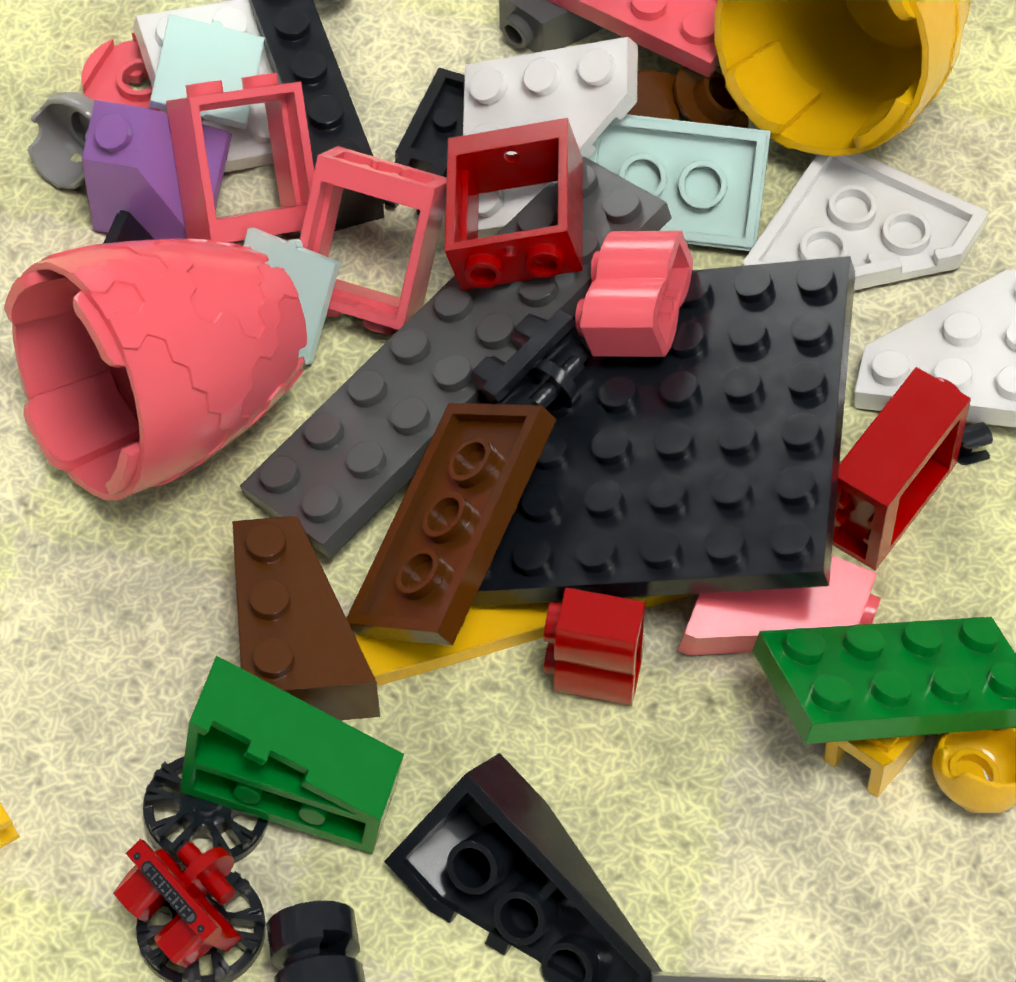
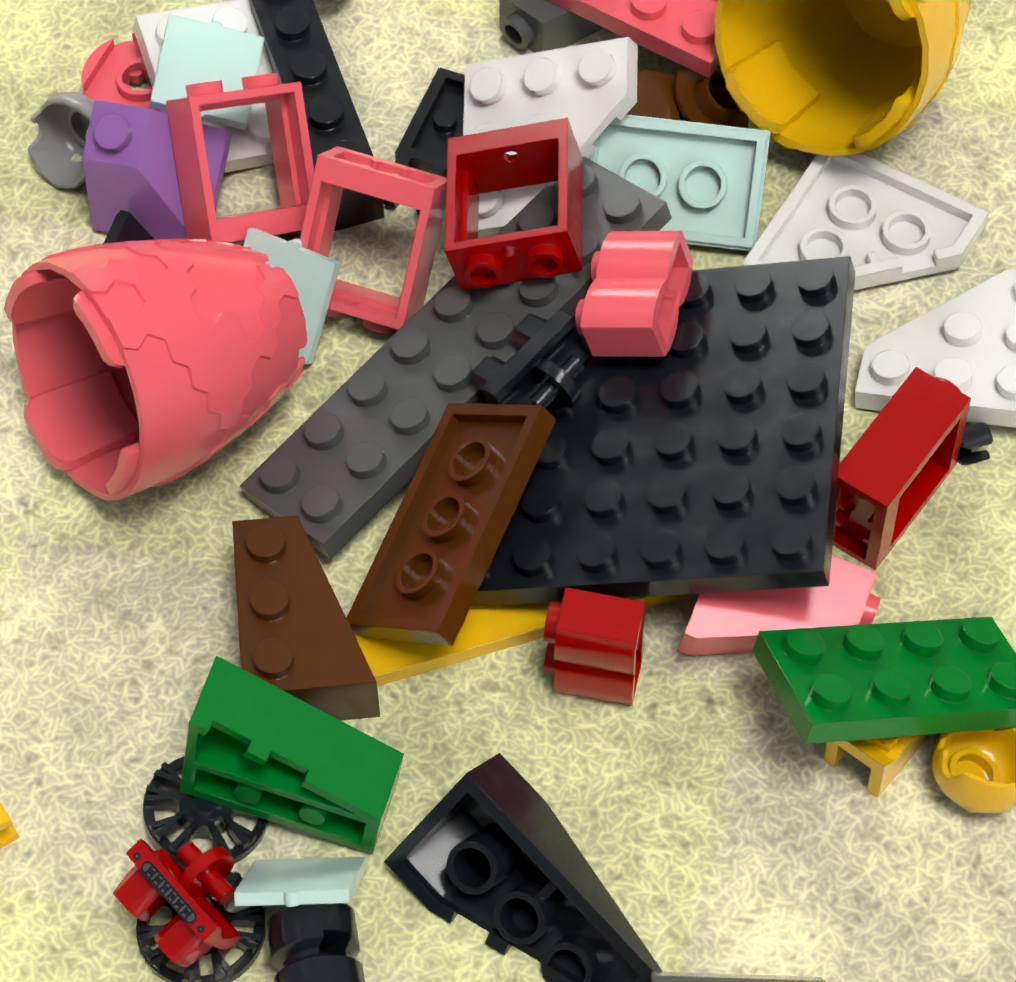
(300, 881): none -> light aqua piece

